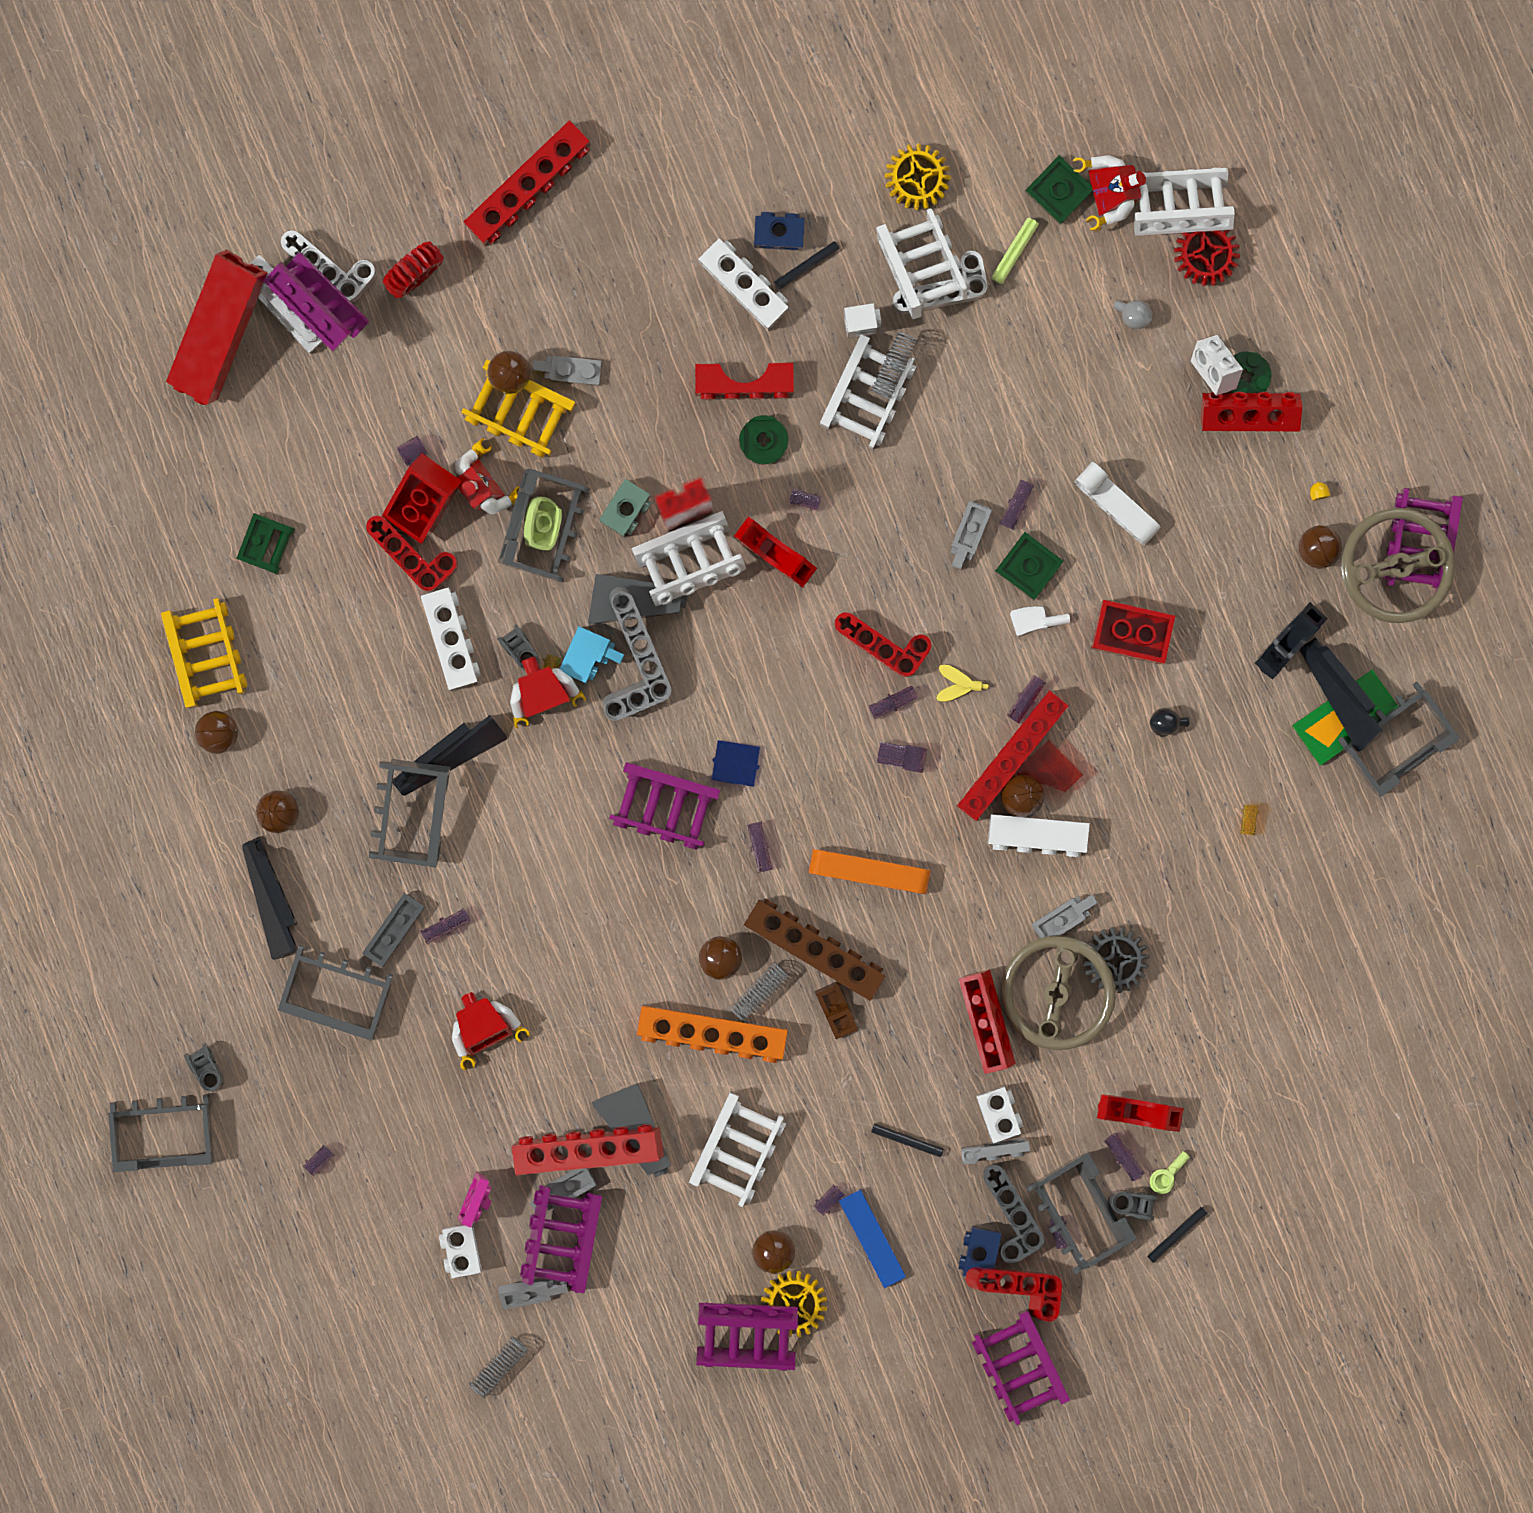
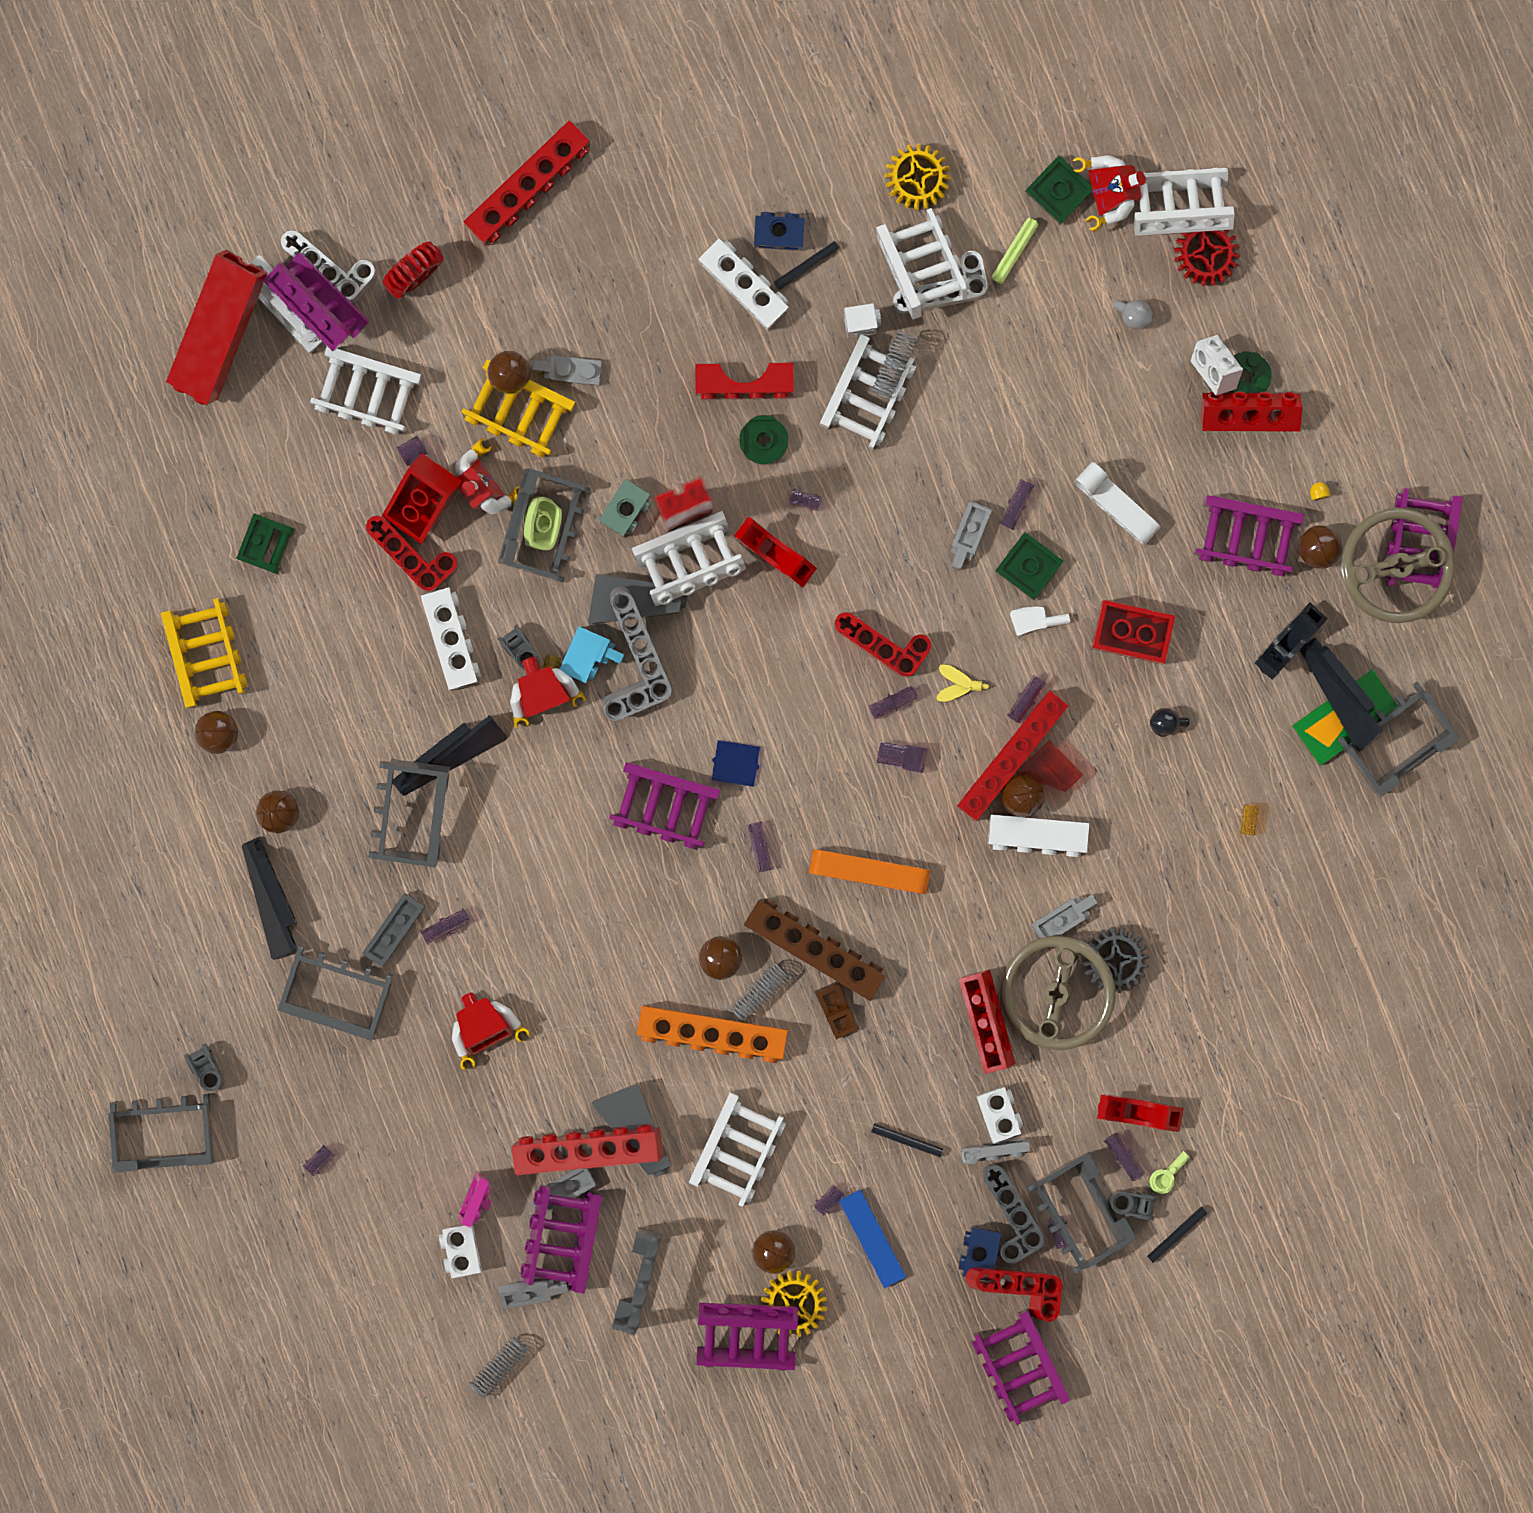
(383, 374): none -> white fence
(627, 1312): none -> dark grey hinge
(1264, 517): none -> magenta fence

